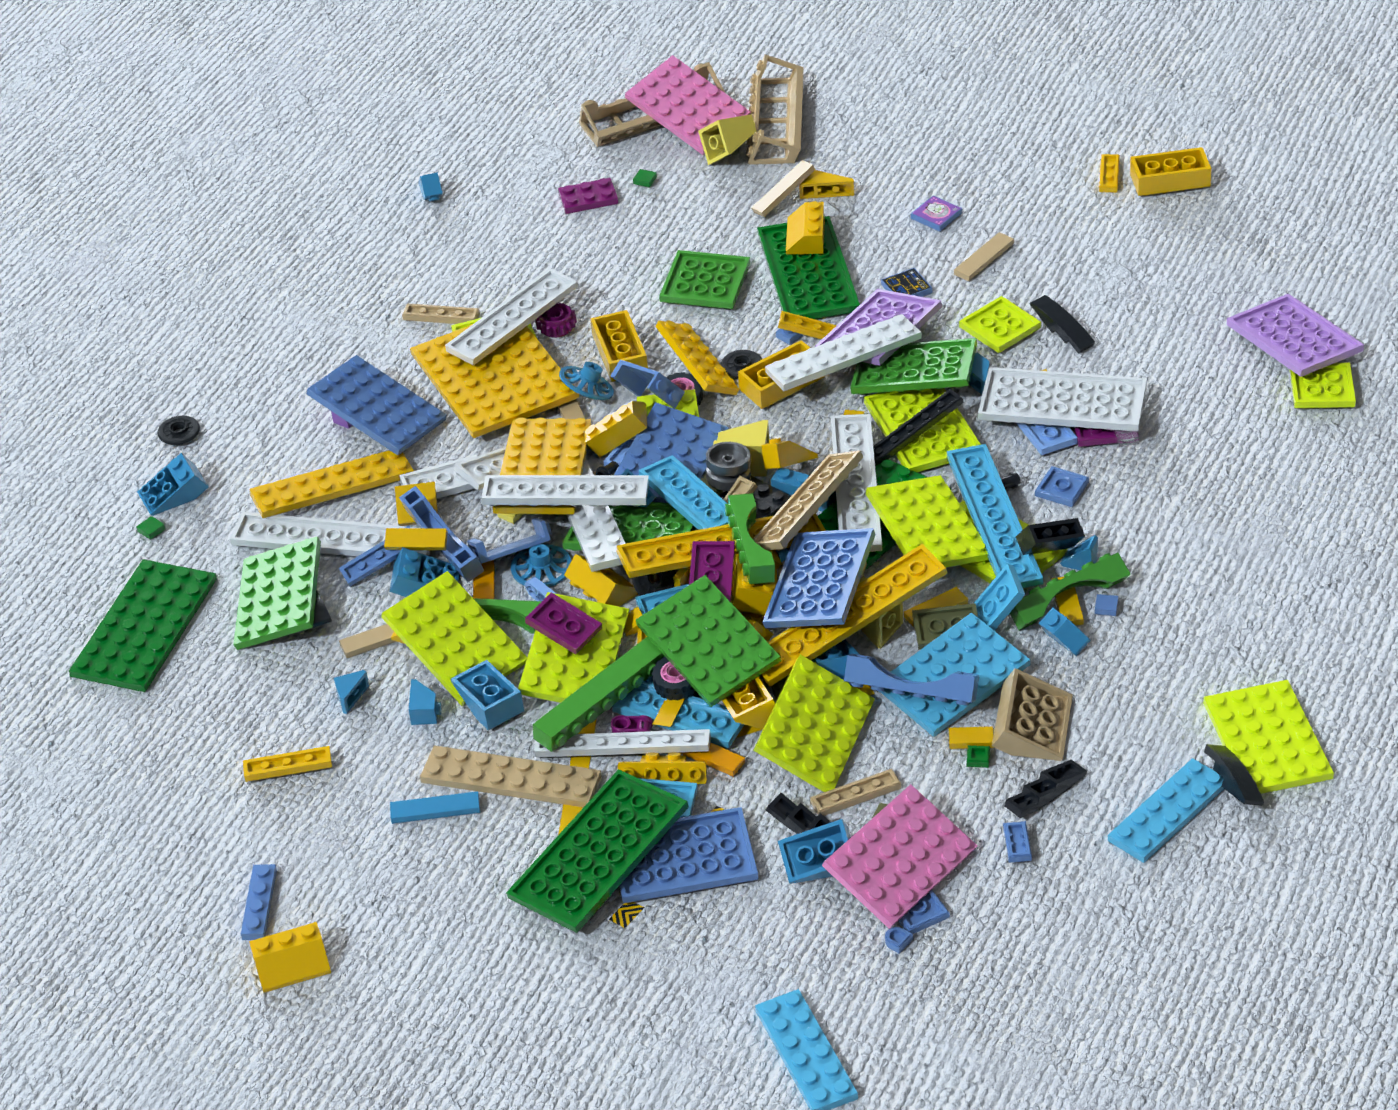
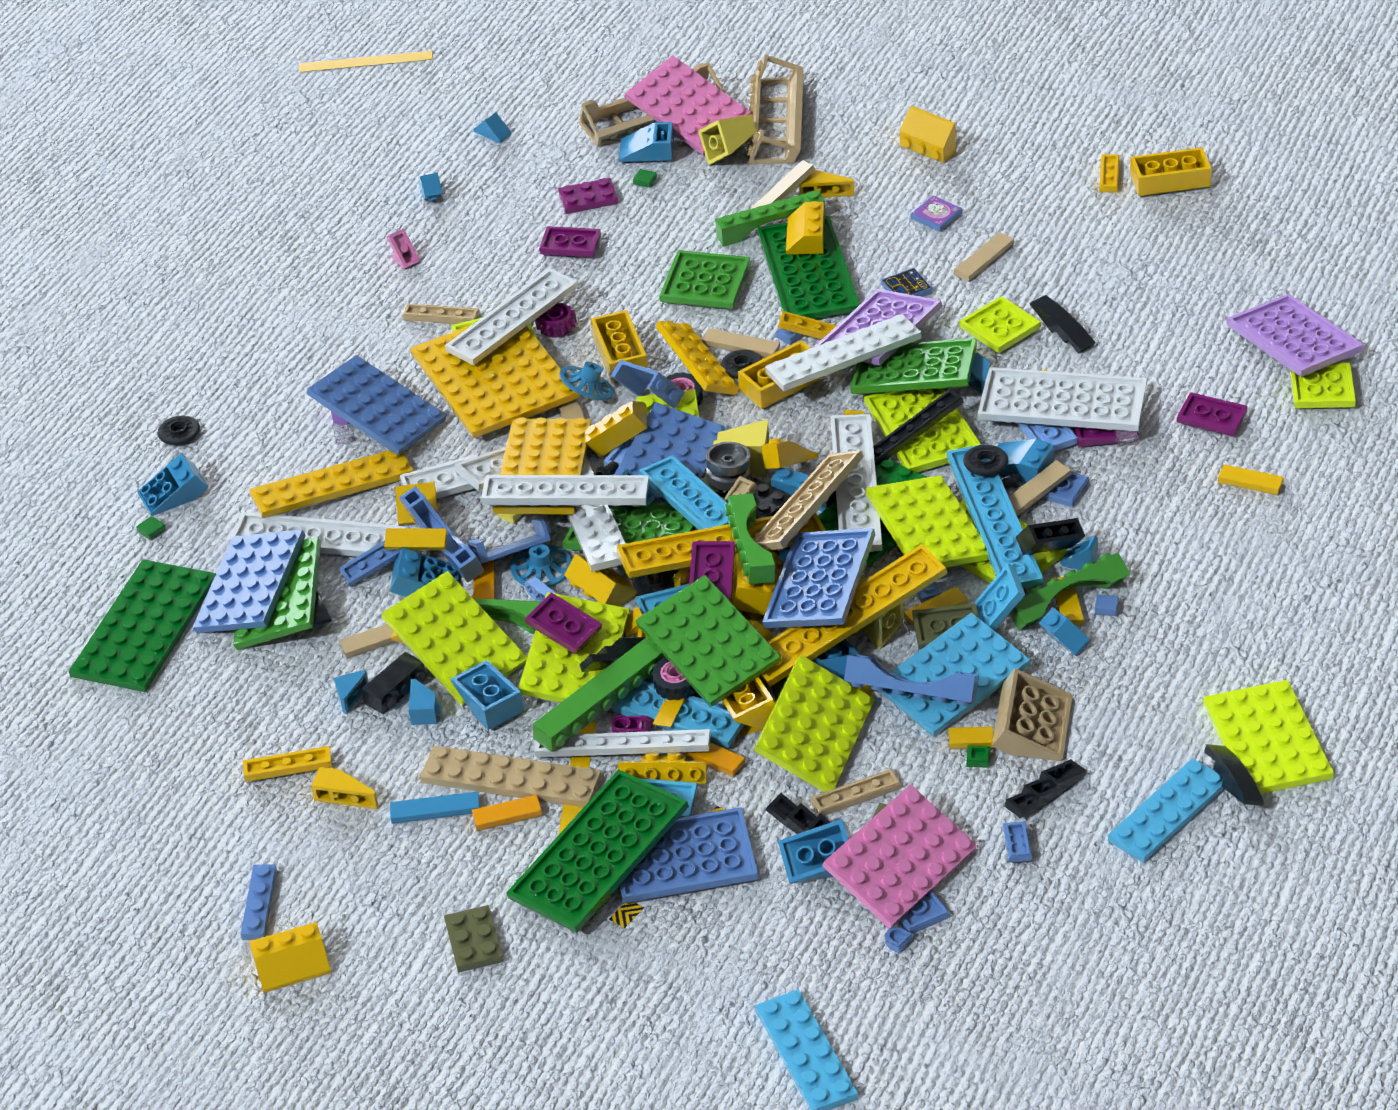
(249, 581): none -> plate
(340, 788): none -> yellow slope
(344, 434): none -> clear tile
(364, 61): none -> yellow sticker
(393, 682): none -> black brick
(403, 249): none -> bright pink slope
(473, 938): none -> olive plate
(493, 128): none -> dark azure slope
(506, 812): none -> light orange tile
(570, 241): none -> magenta plate
(609, 654): none -> black slope
(648, 144): none -> dark azure slope
(734, 342): none -> tan tile
(735, 227): none -> bright green arch
(928, 134): none -> yellow slope
(929, 592): none -> medium blue plate
(997, 462): none -> black wheel
(1027, 457): none -> dark azure slope
(1039, 486): none -> tan tile
(1212, 414): none -> magenta plate
(1250, 479): none -> yellow tile

